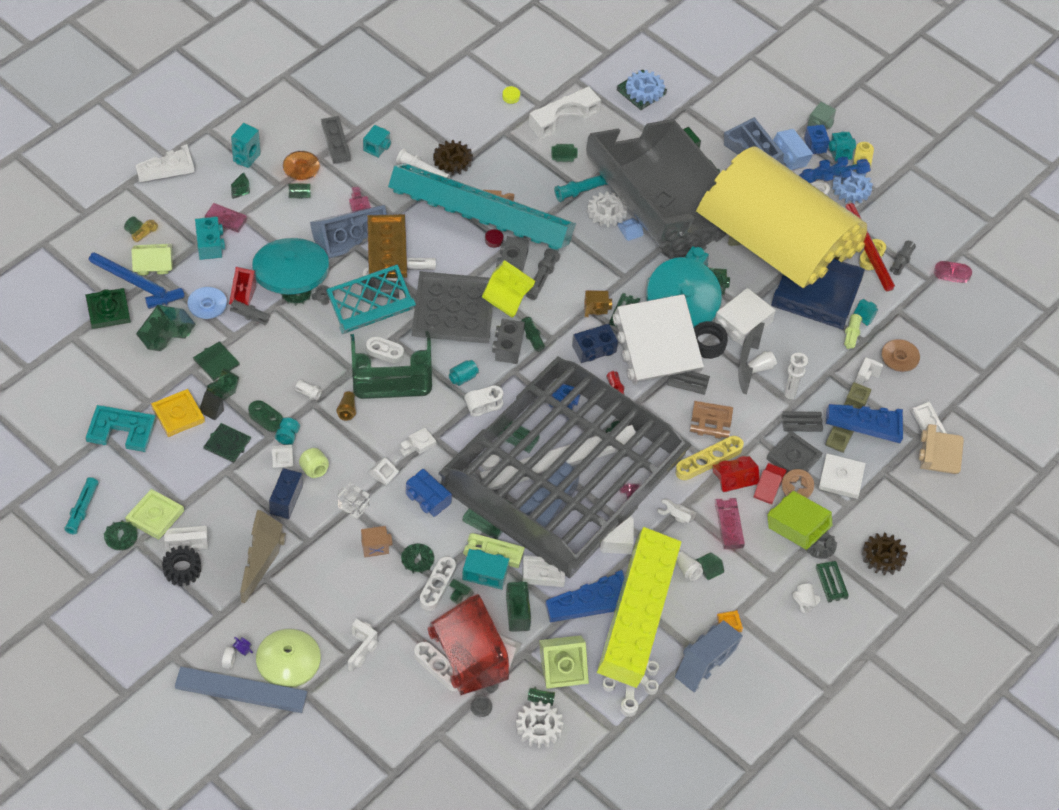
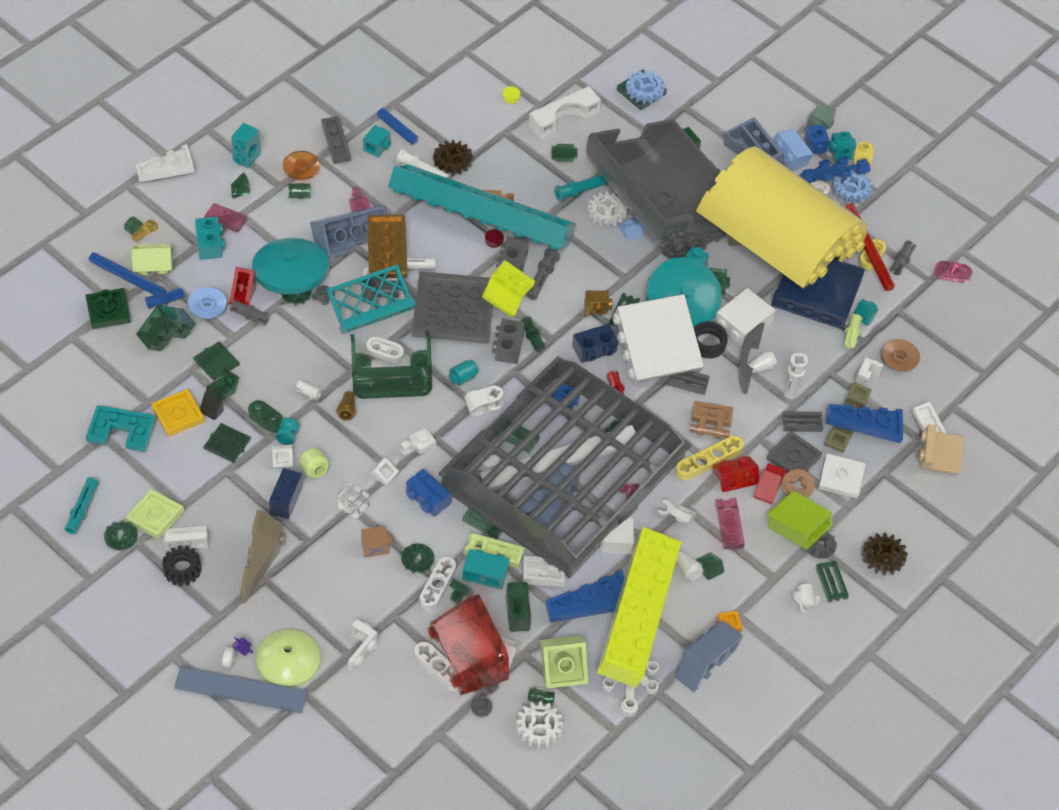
(397, 126): none -> blue axle

